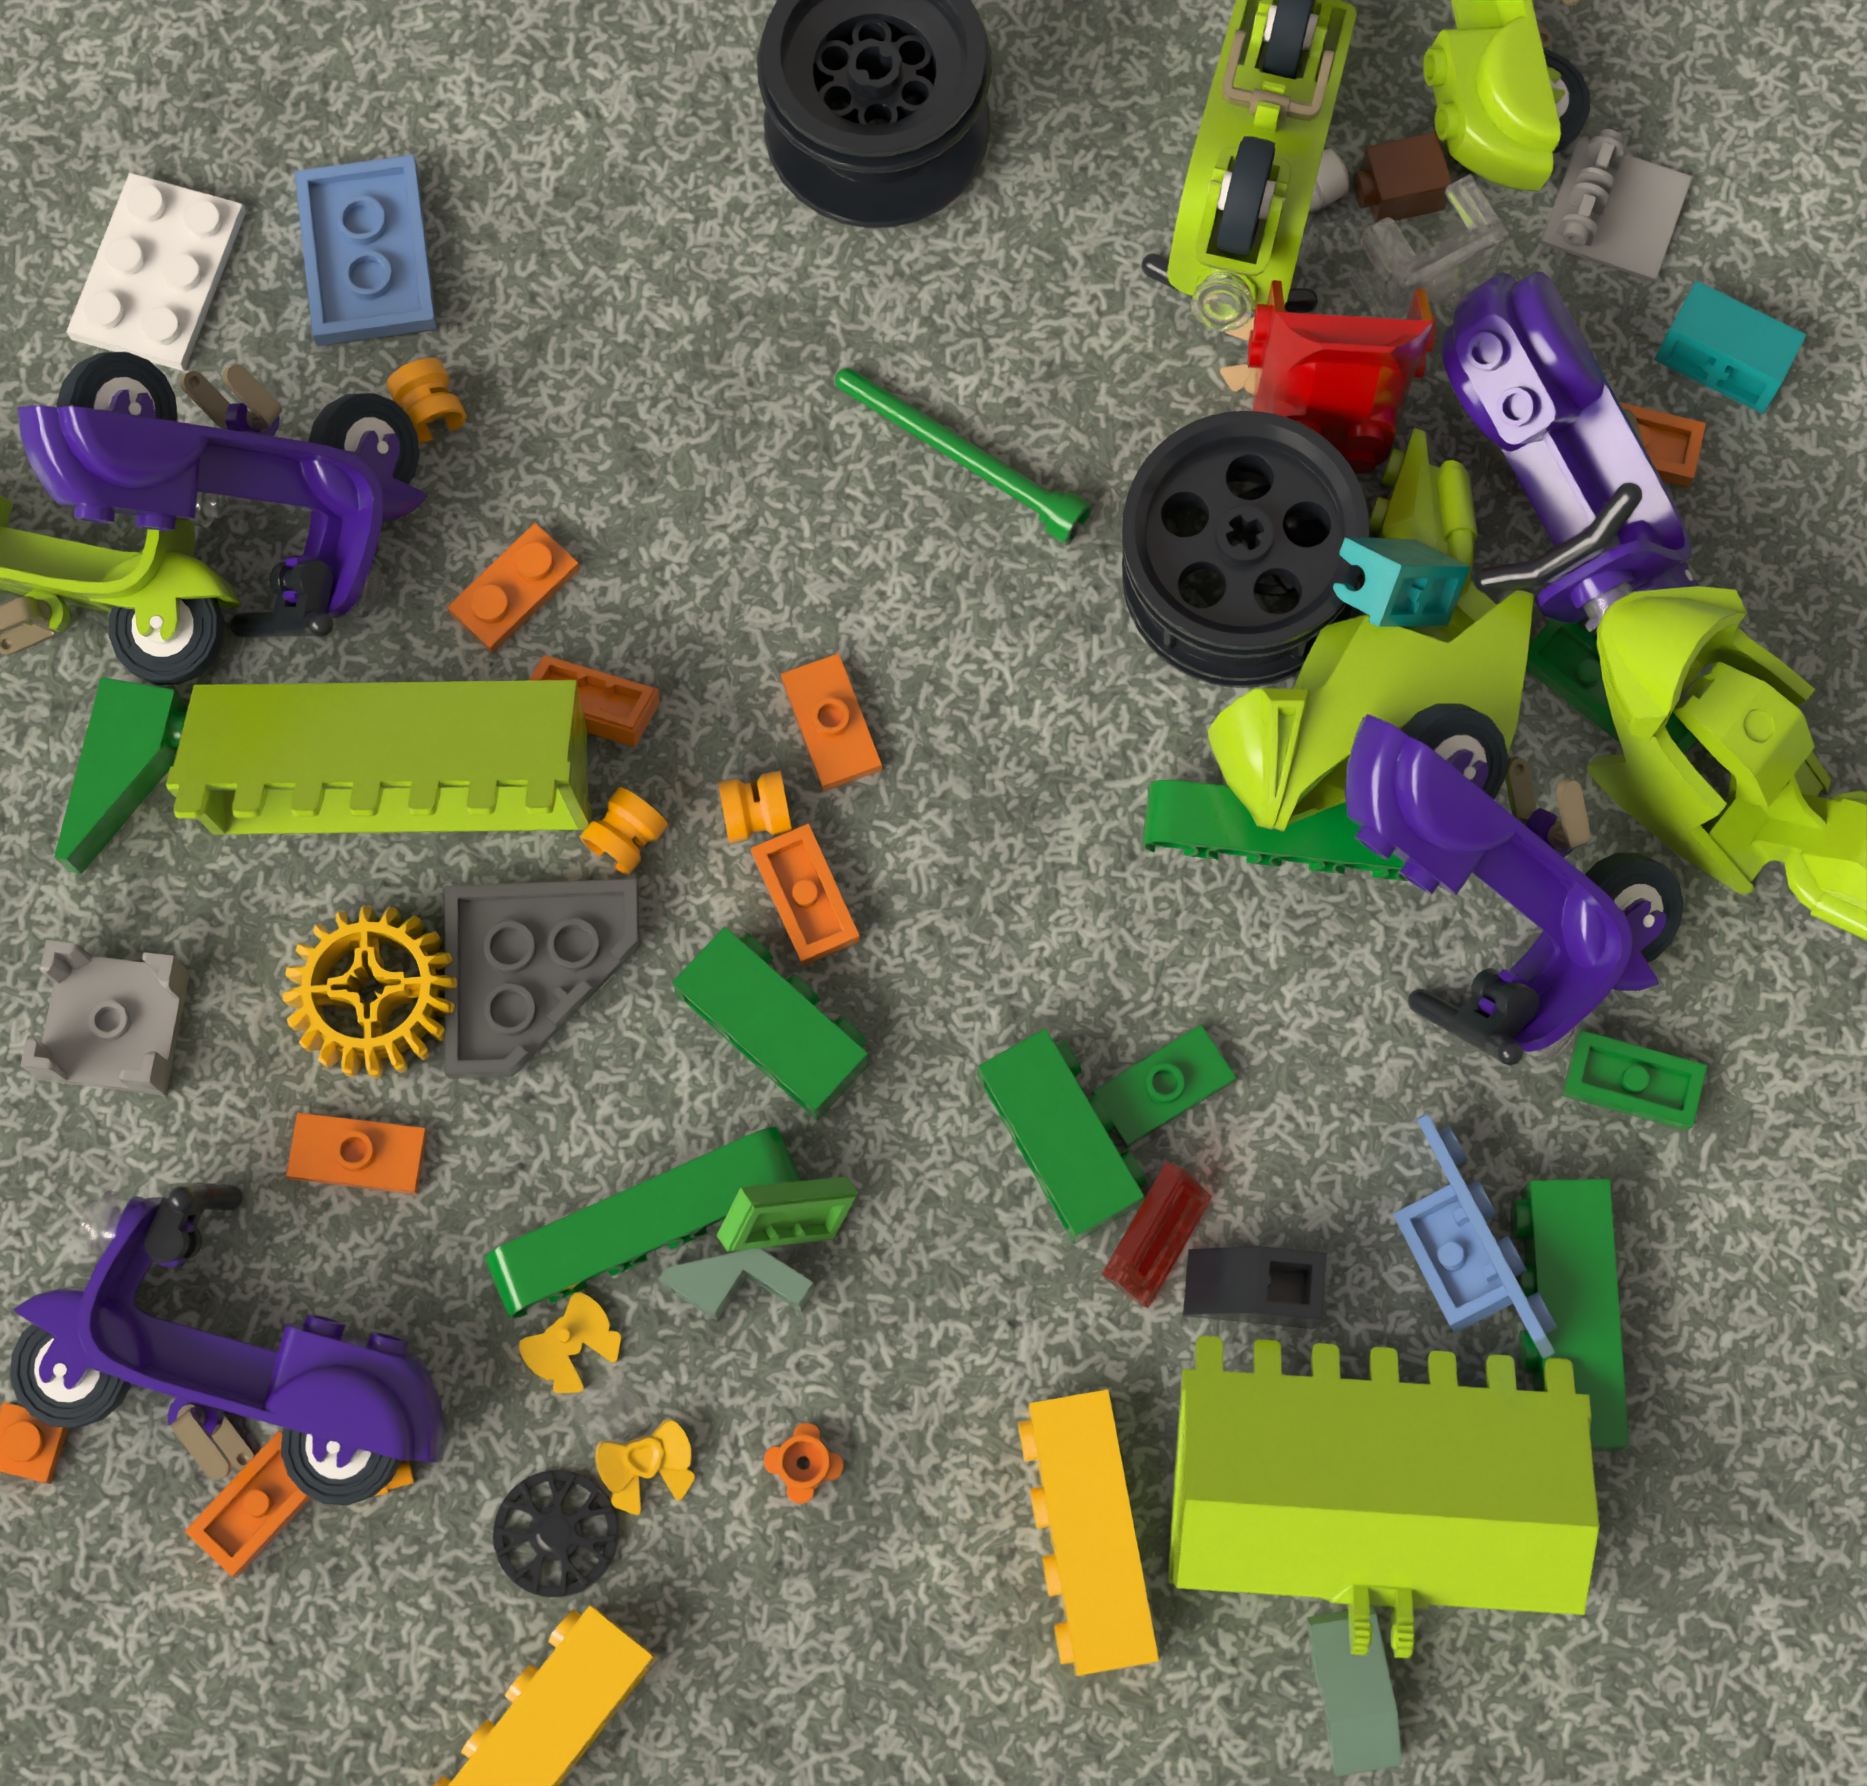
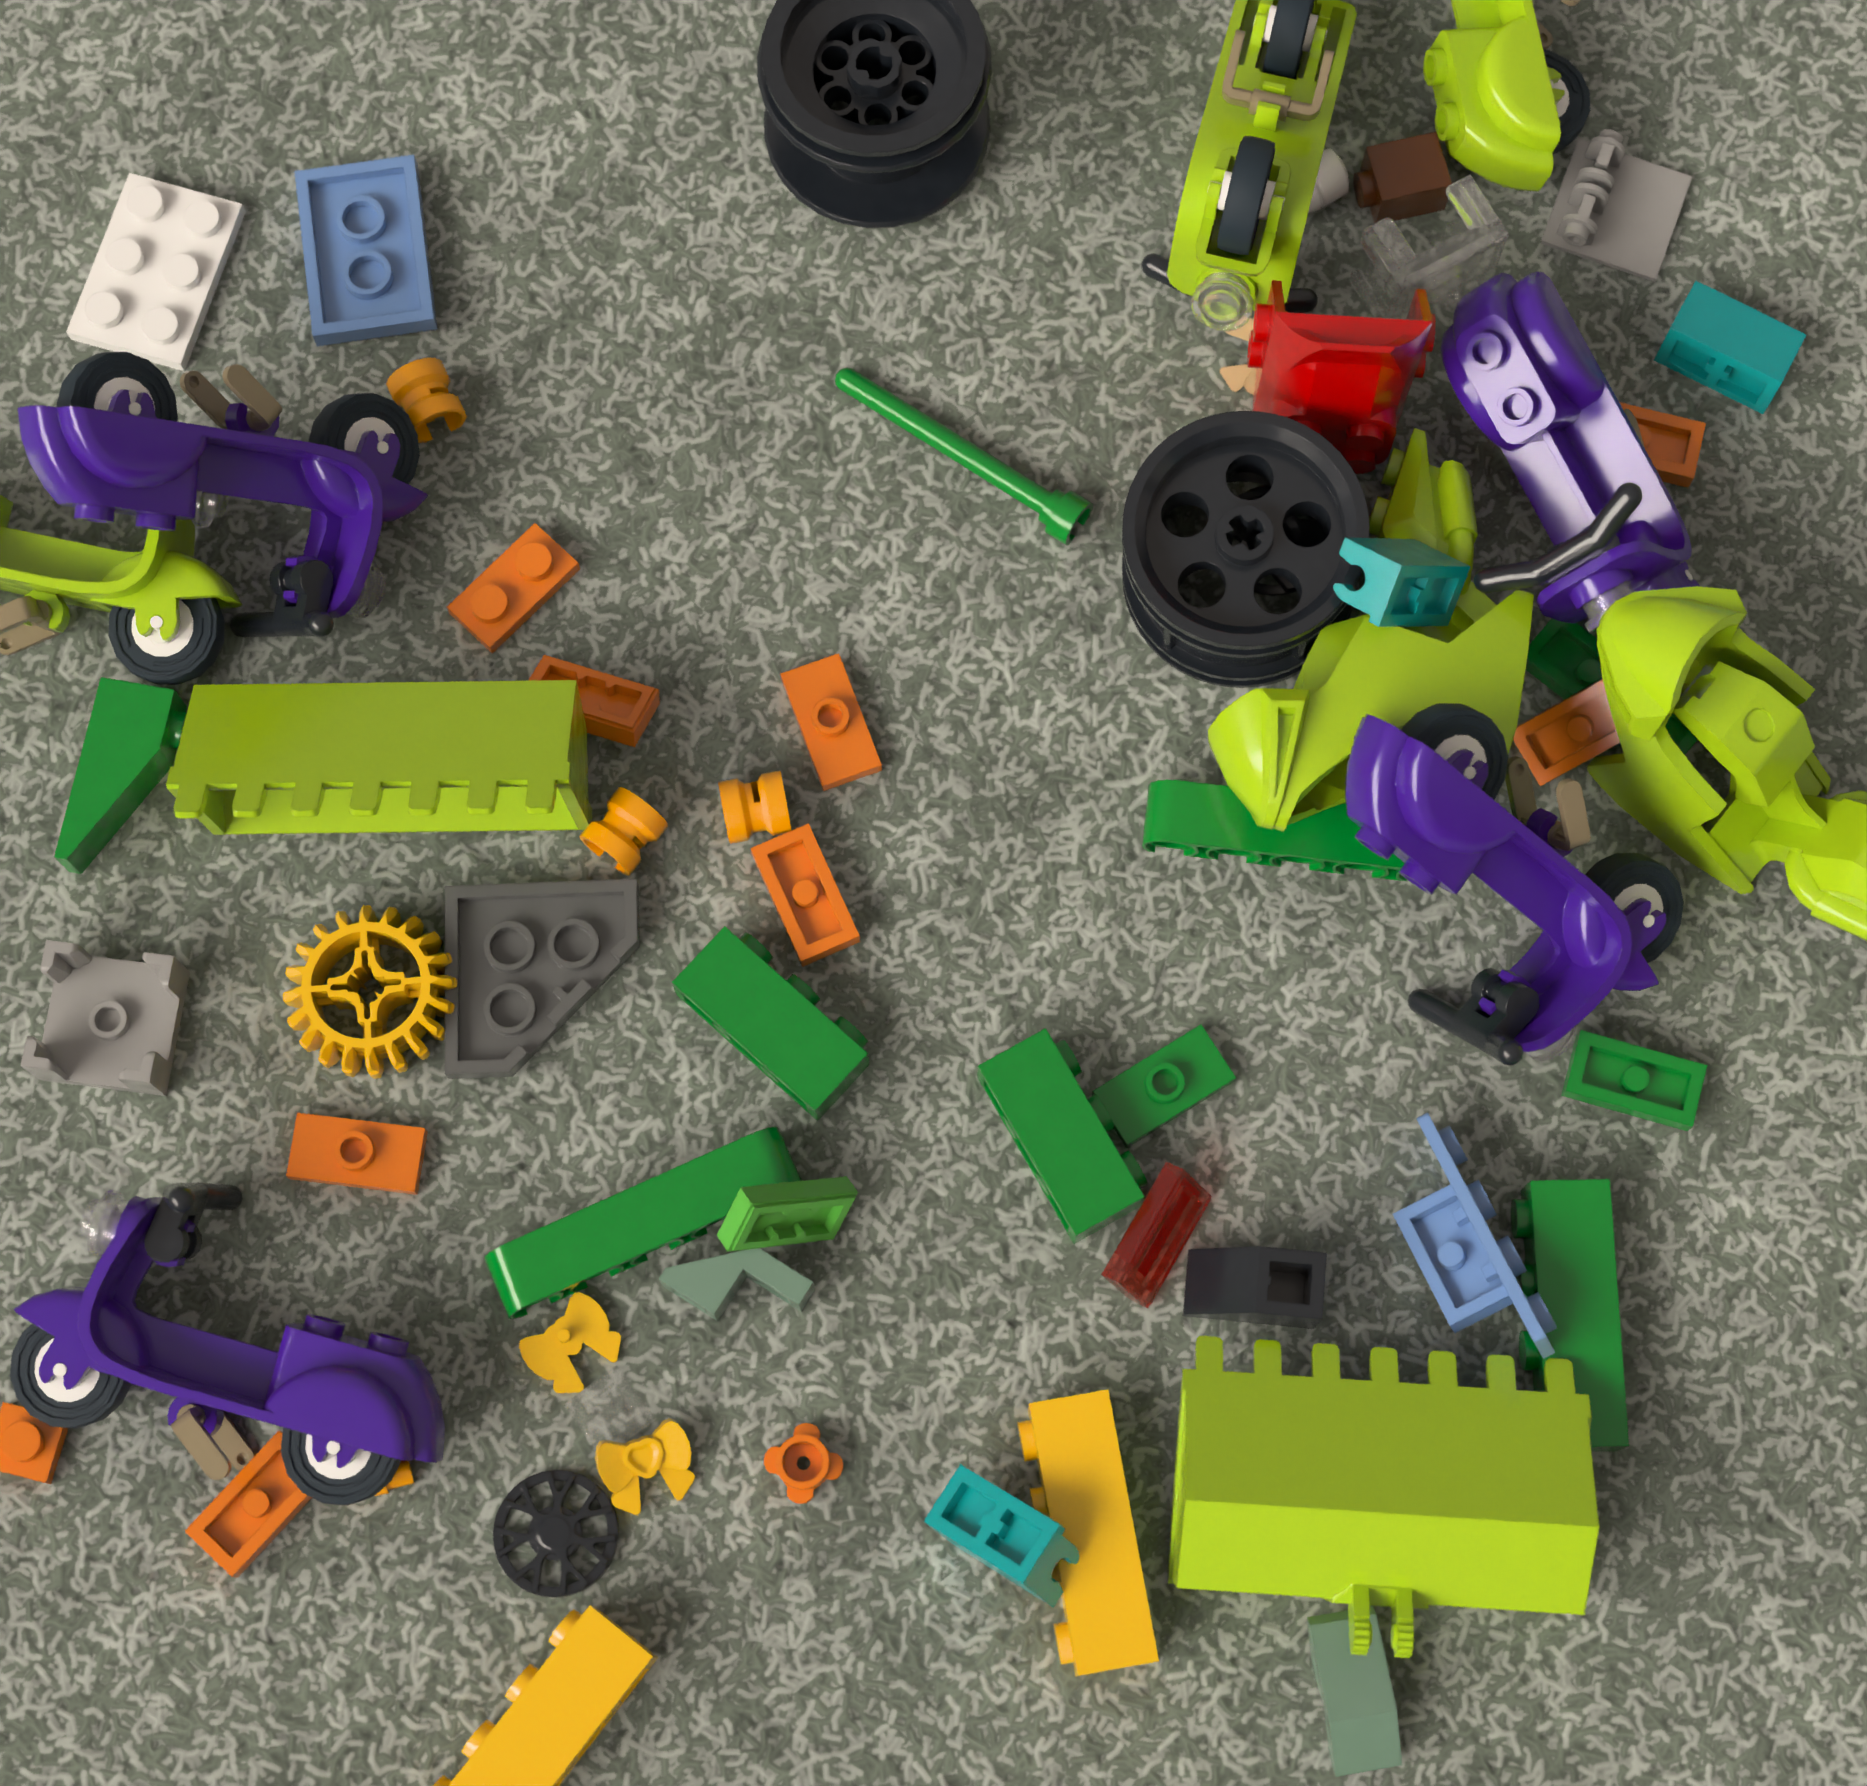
(1002, 1533): none -> teal hinge
(1567, 733): none -> orange plate

